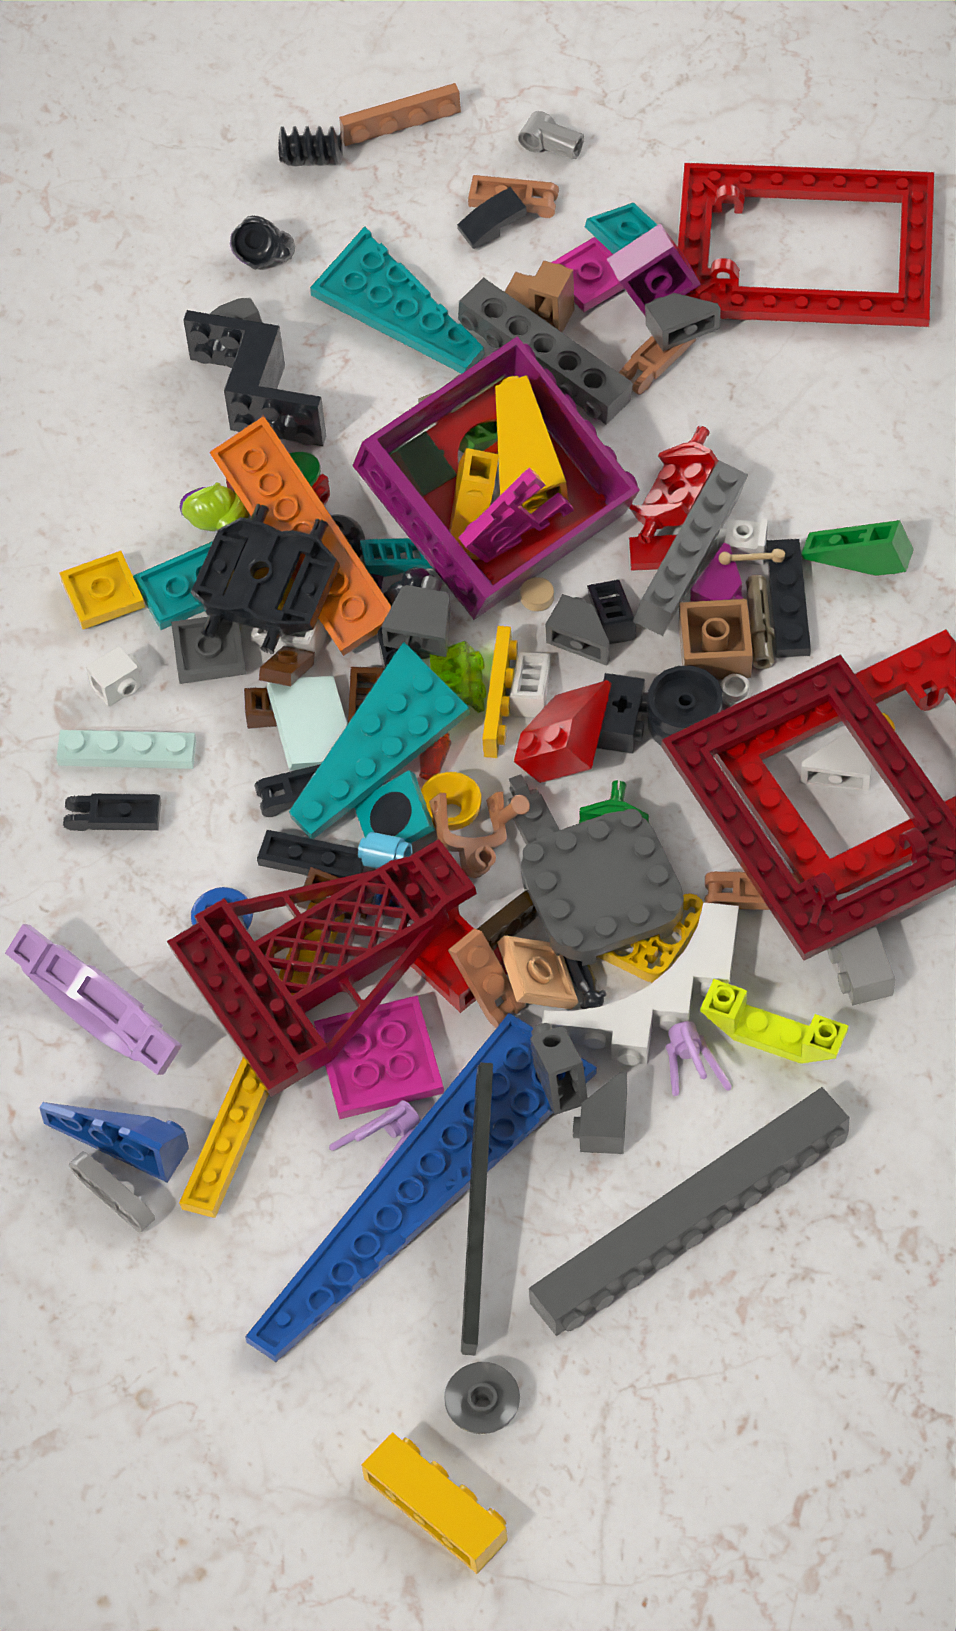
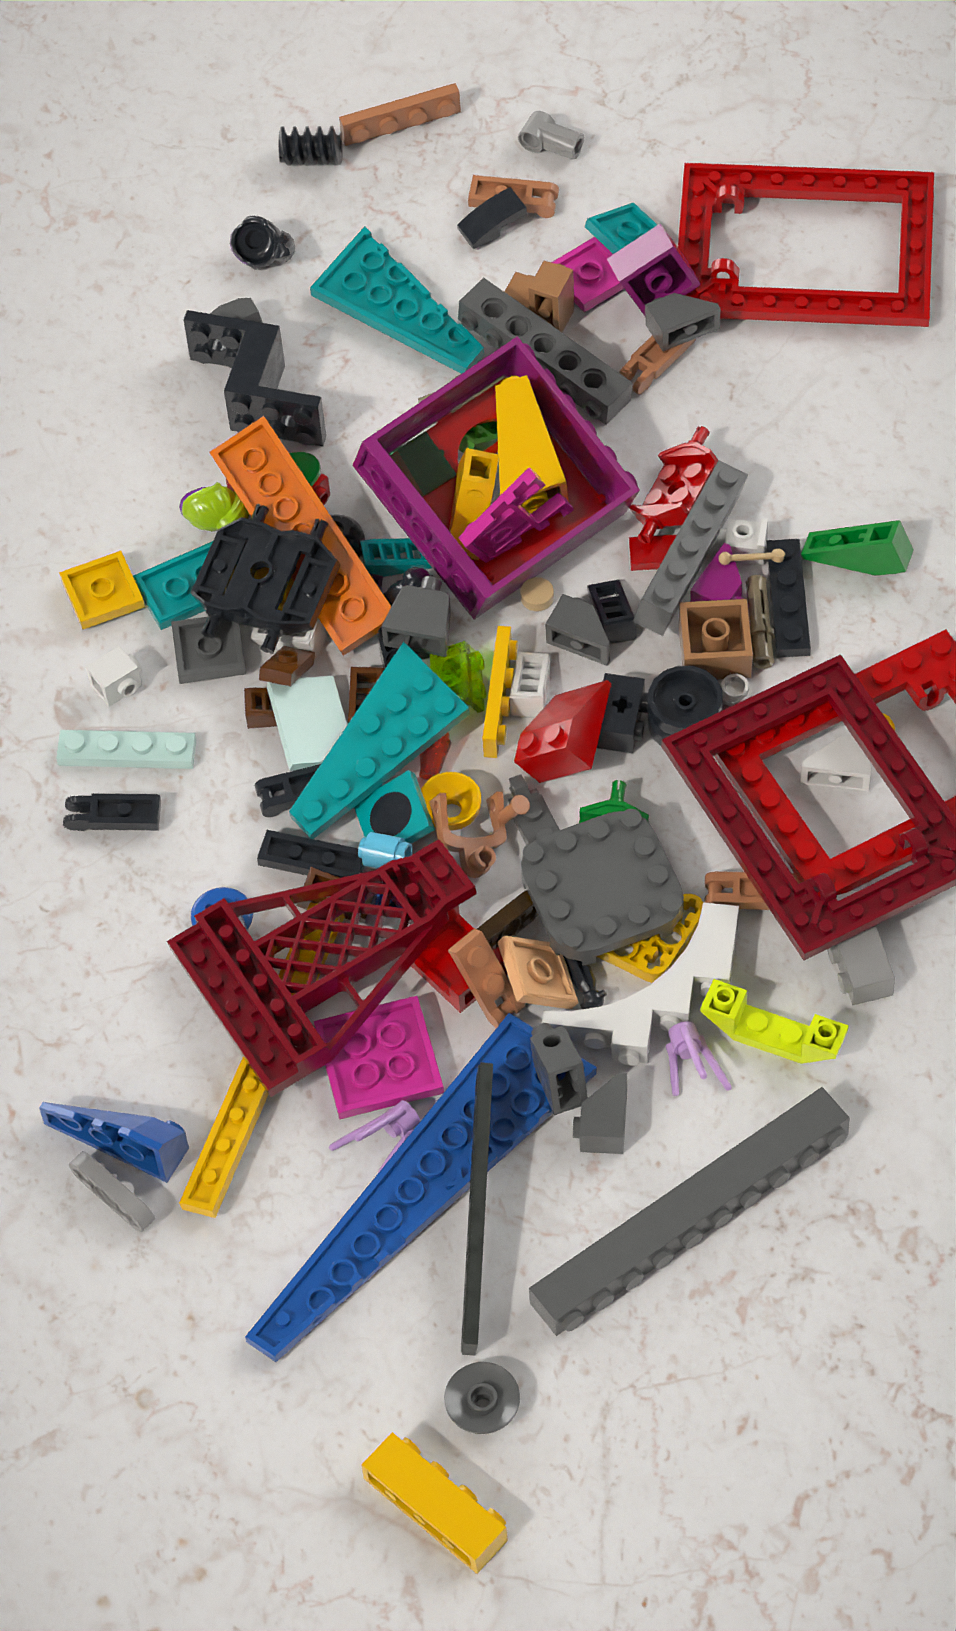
(93, 1000): lavender piece -> none

